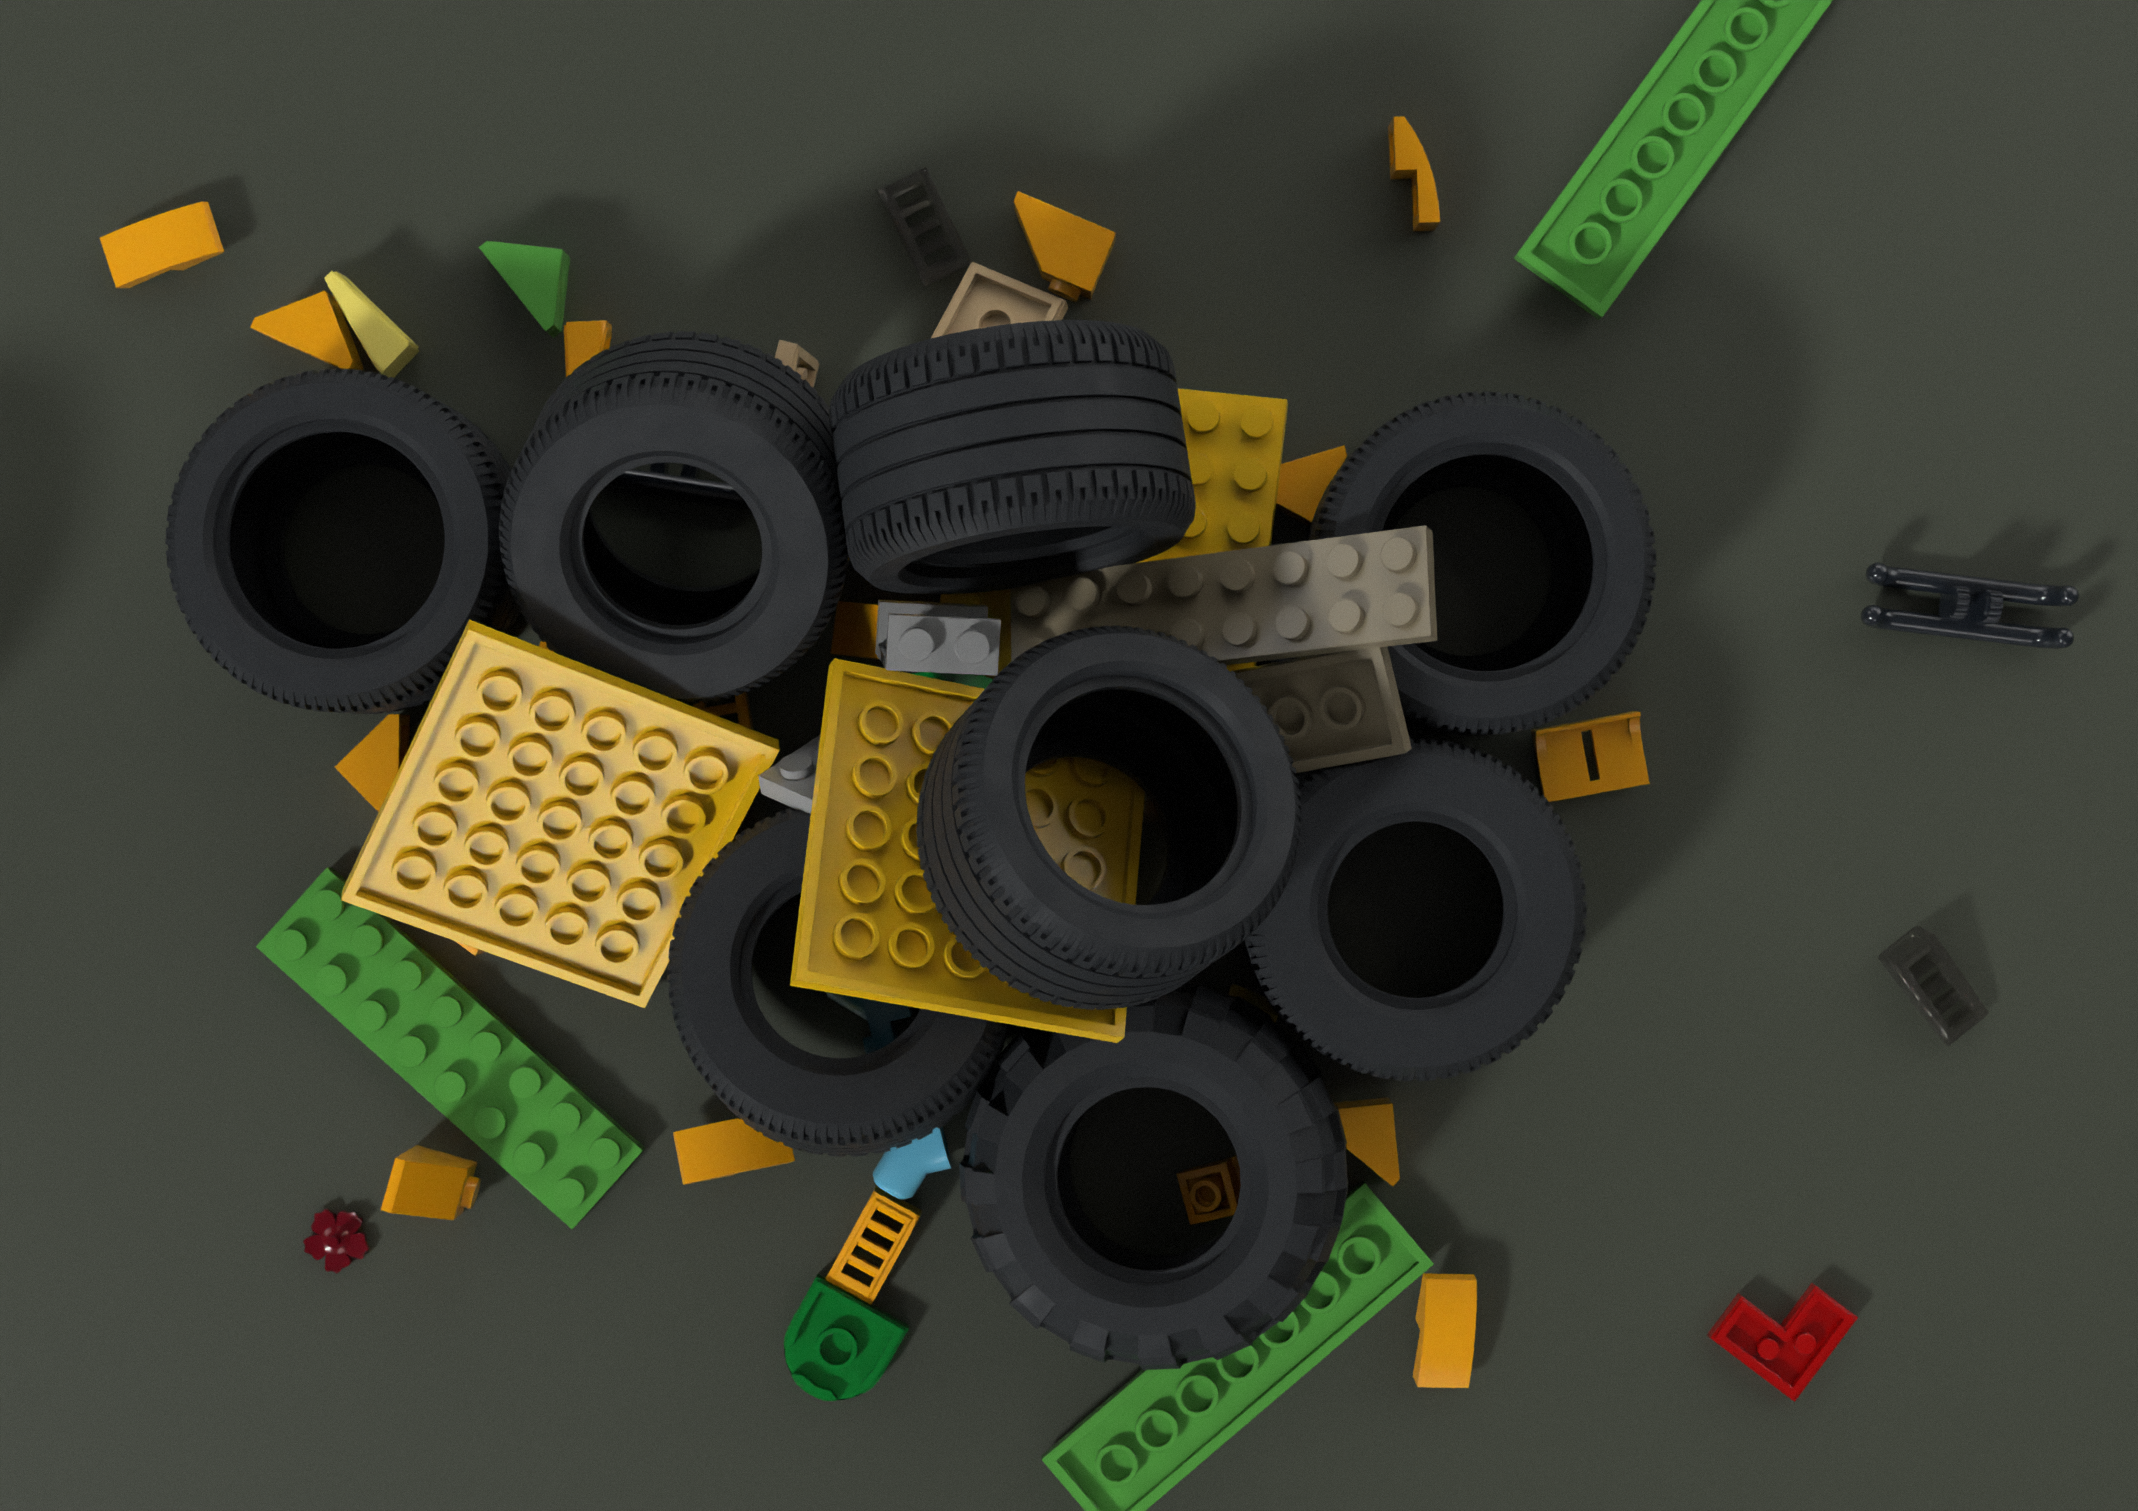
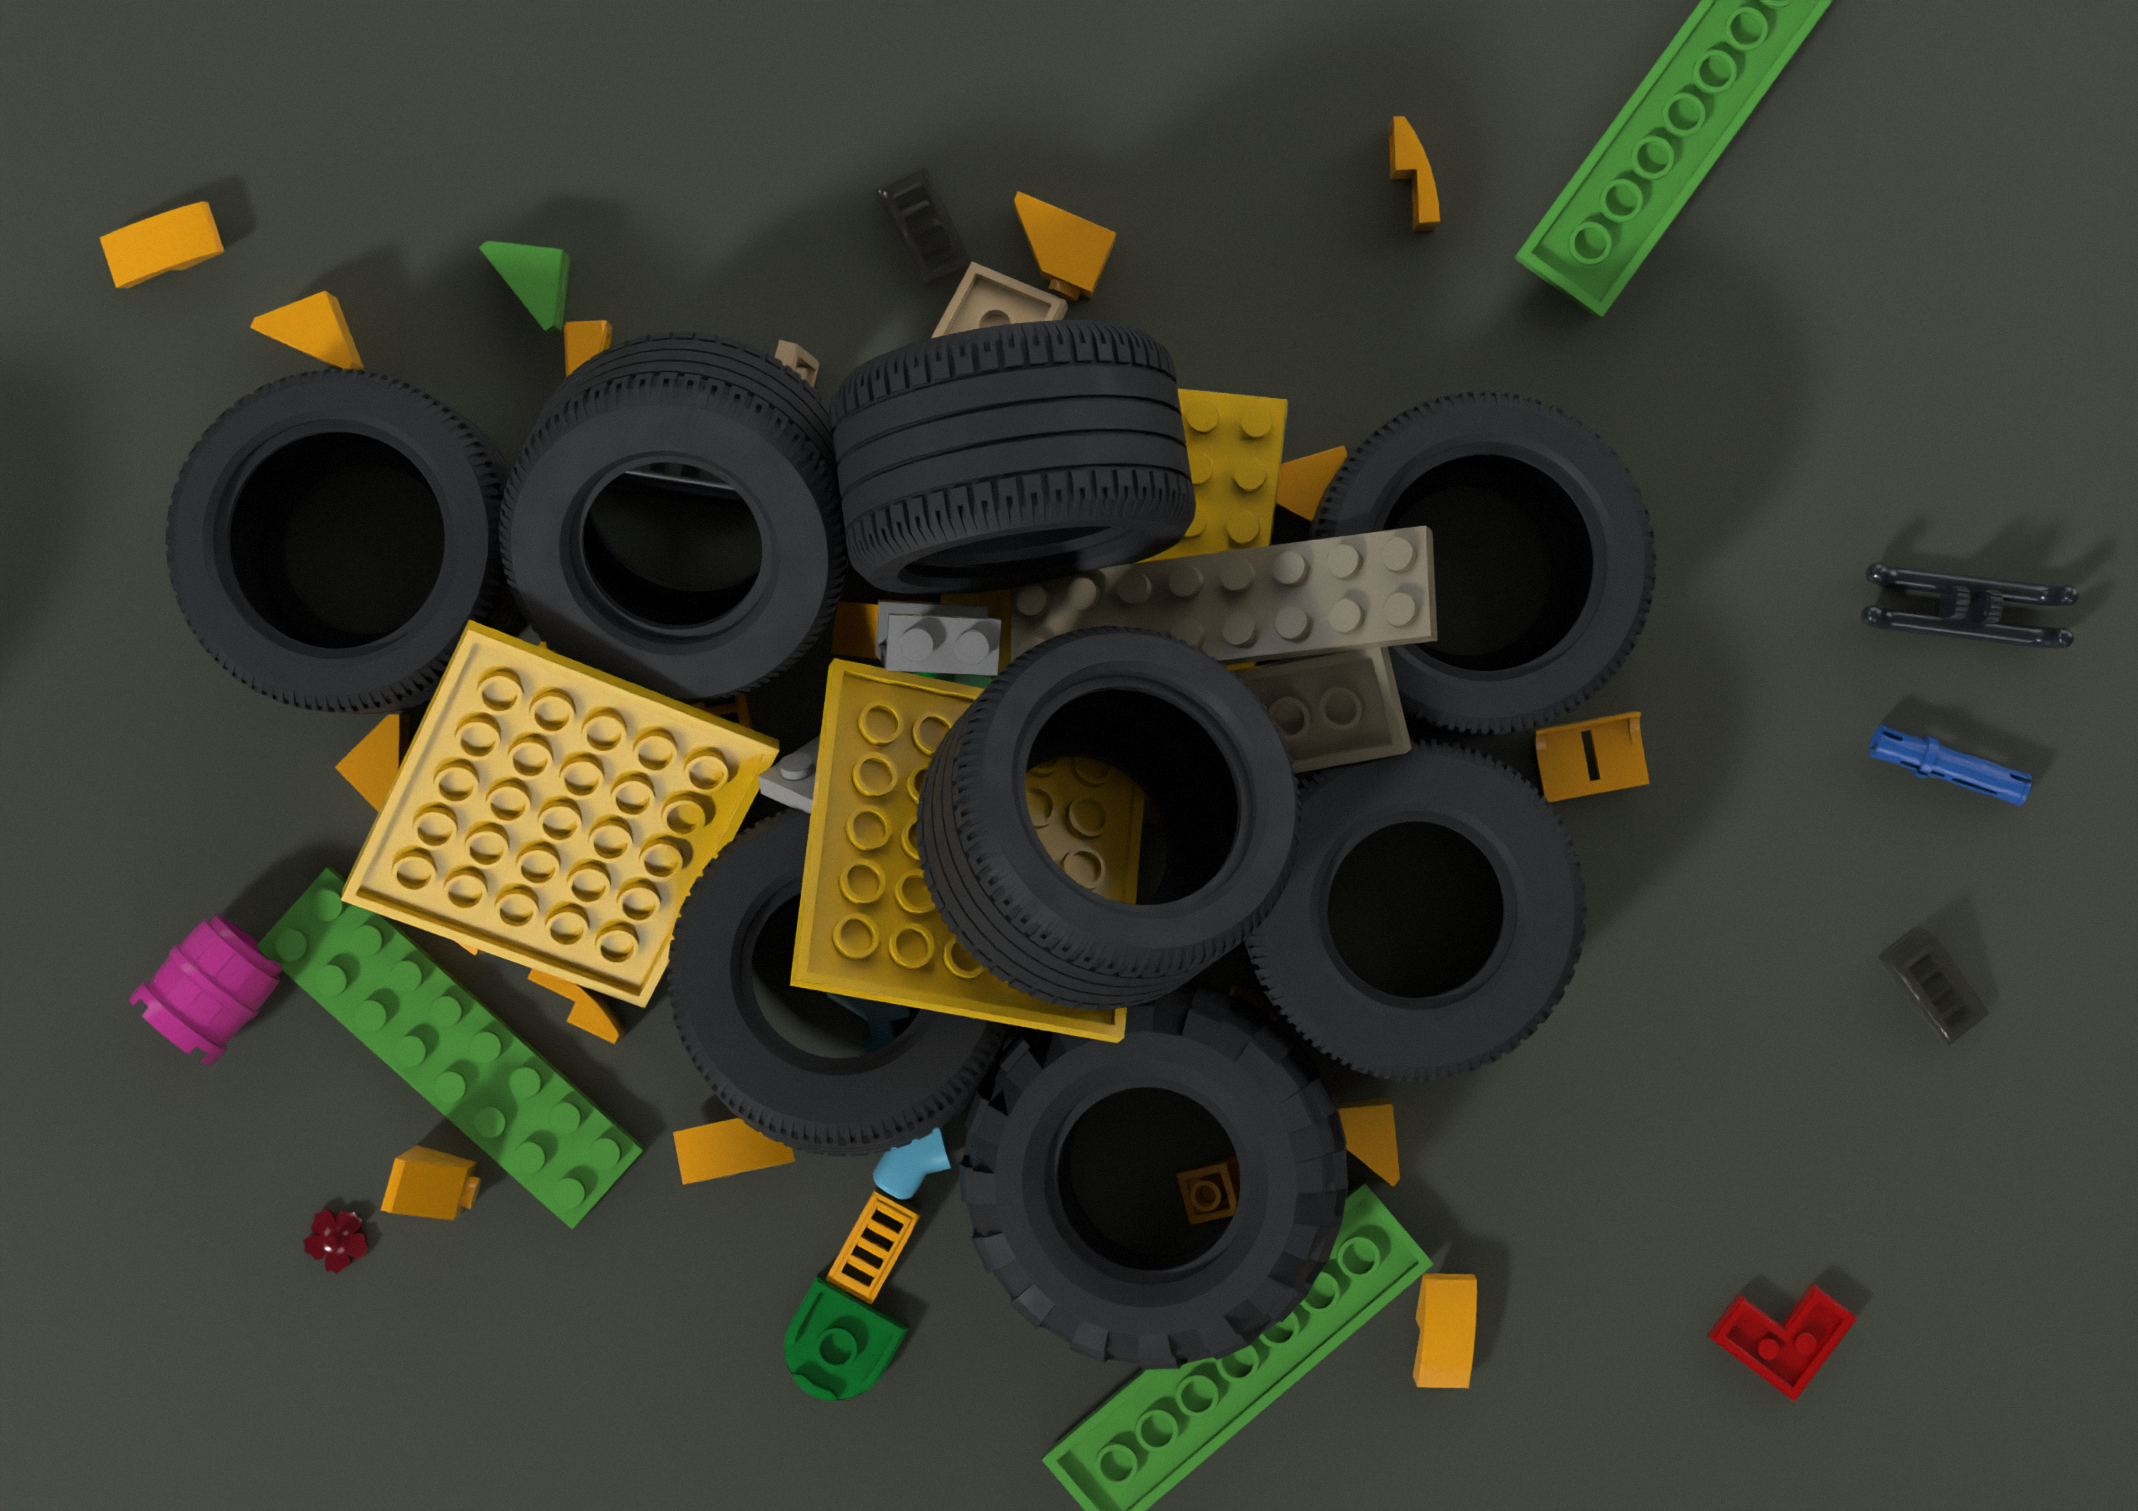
(208, 988): none -> dark pink piece
(381, 338): light yellow slope -> none
(590, 1008): none -> light orange slope
(1931, 759): none -> blue pin

